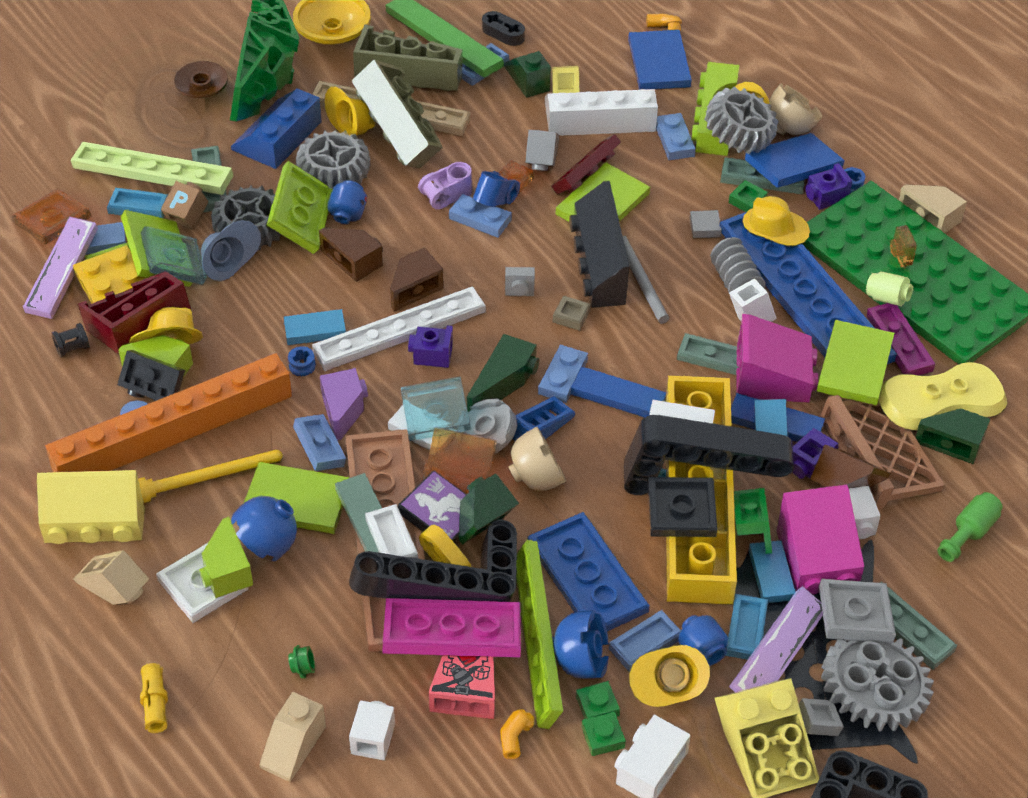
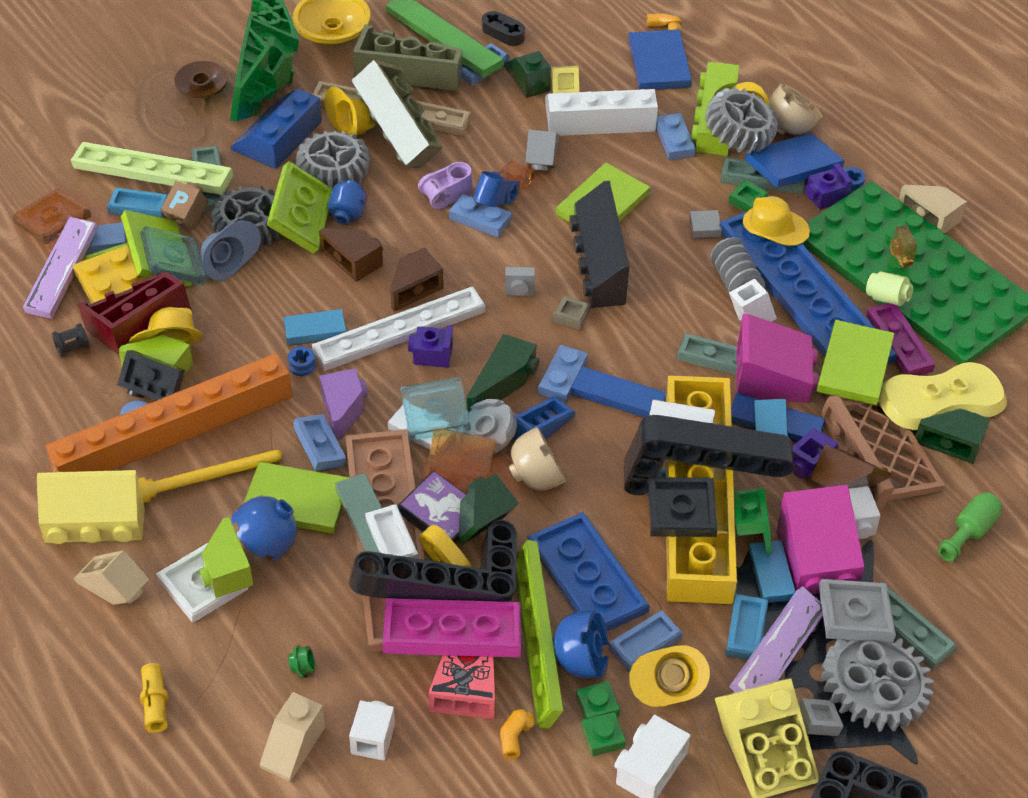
(587, 165): dark red plate -> none
(645, 284): light grey bar -> none
(705, 636): blue head -> none

